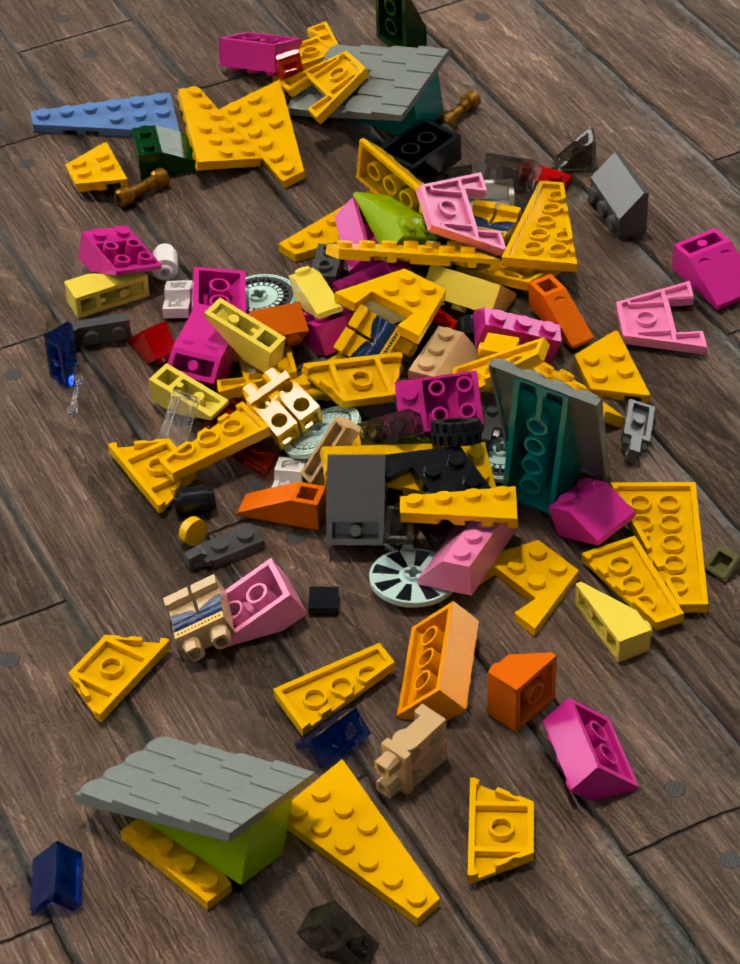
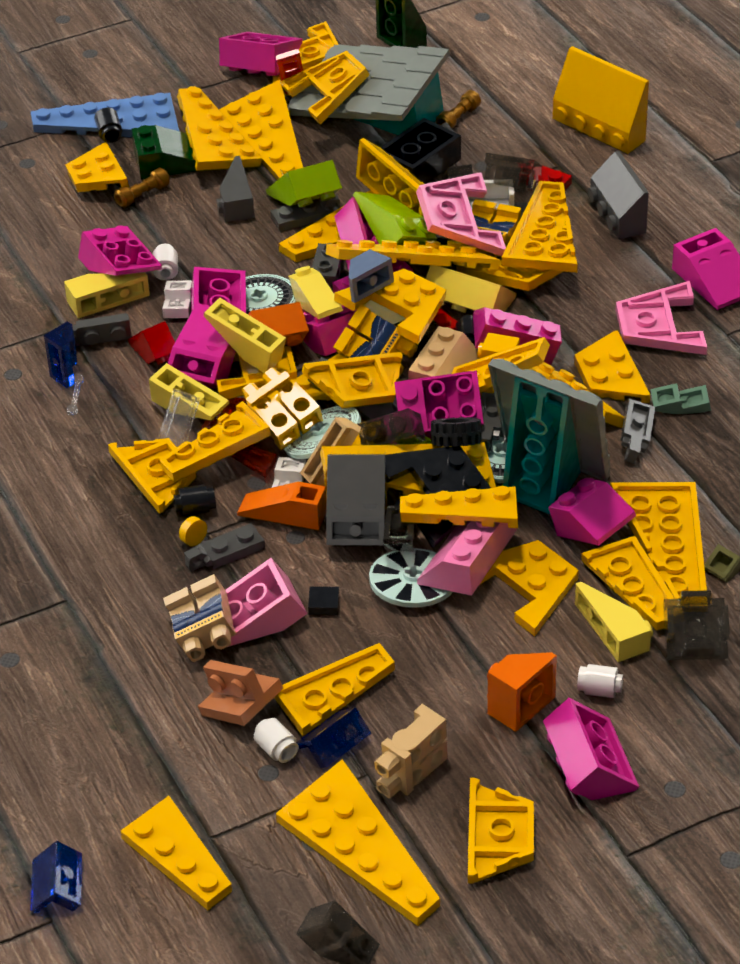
(108, 124): none -> black brick
(114, 670): yellow wing -> none
(206, 799): light grey piece -> none
(235, 194): none -> dark grey slope
(236, 692): none -> nougat bracket
(276, 740): none -> white brick
(292, 216): none -> dark grey hinge
(306, 184): none -> lime slope
(369, 274): none -> sand blue slope
(439, 663): light orange slope -> none
(554, 304): orange slope -> none
(579, 155): clear smoke slope -> none
(599, 680): none -> white brick
(602, 100): none -> yellow slope
(672, 401): none -> sand green slope
(696, 626): none -> clear smoke panel

